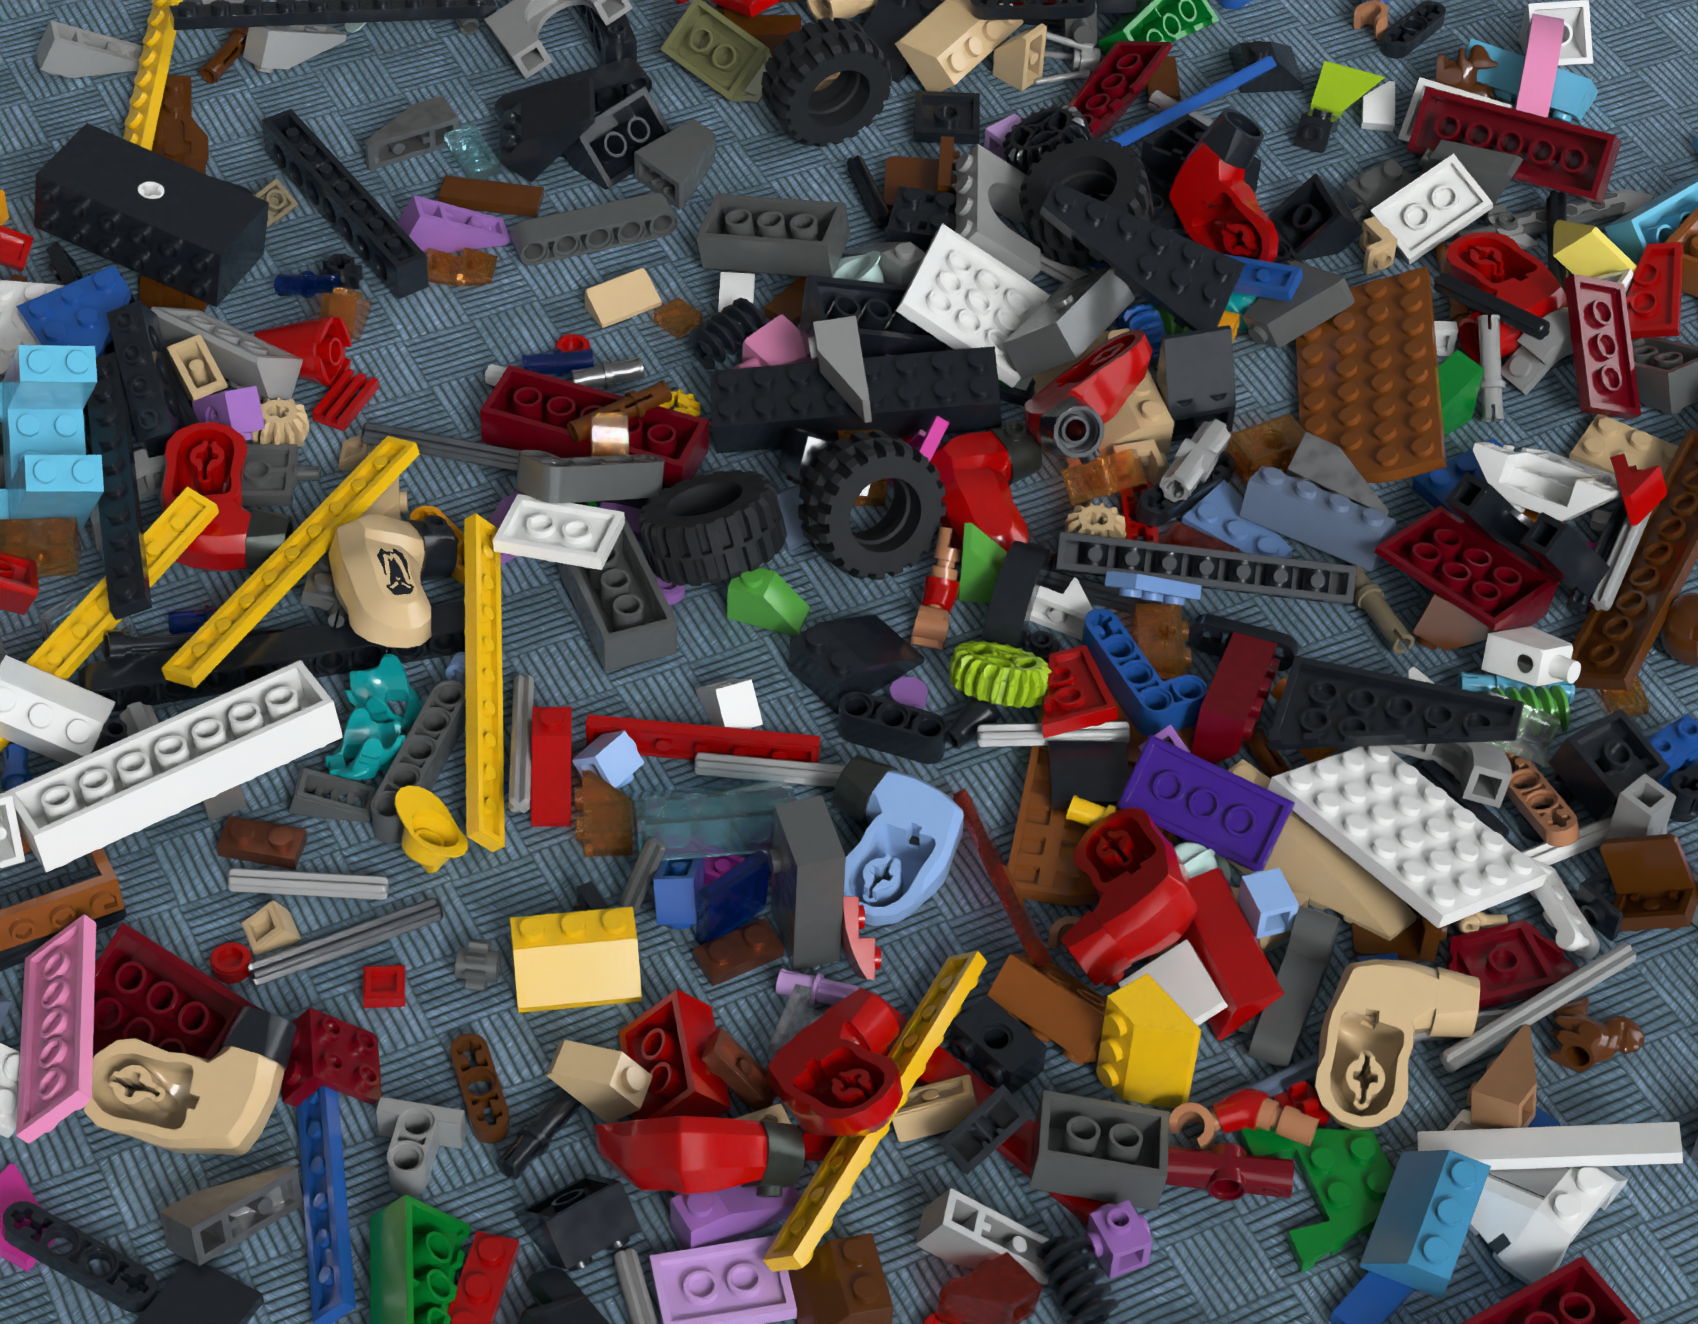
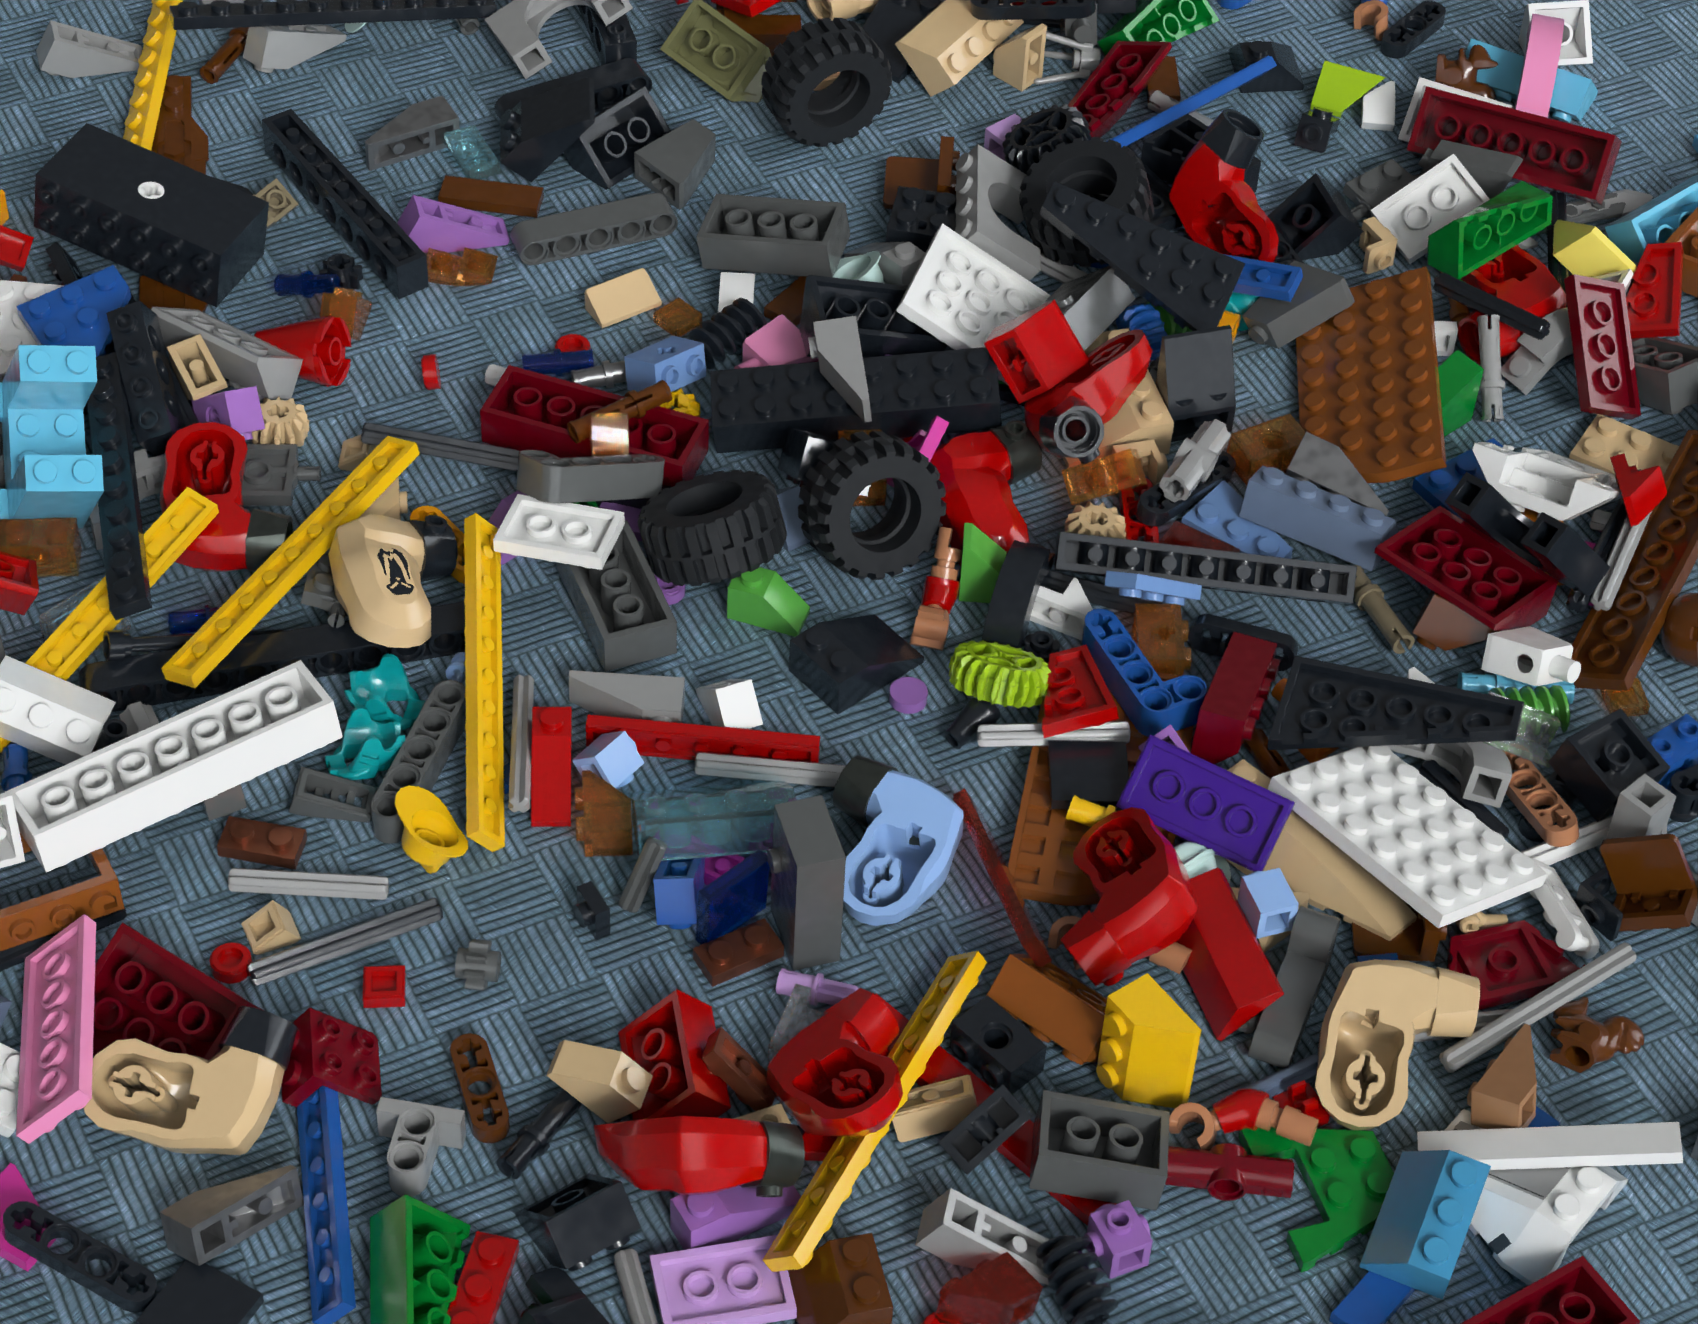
(340, 397): red tile -> none
(431, 372): none -> red tile
(575, 959): yellow slope -> none
(629, 695): none -> light grey slope
(672, 360): none -> medium blue brick
(860, 951): slope -> none
(869, 191): black axle -> none
(892, 727): black beam -> none
(947, 115): black plate -> none
(1035, 351): none -> red slope
(1185, 981): white tile -> none
(1489, 230): none -> green wedge

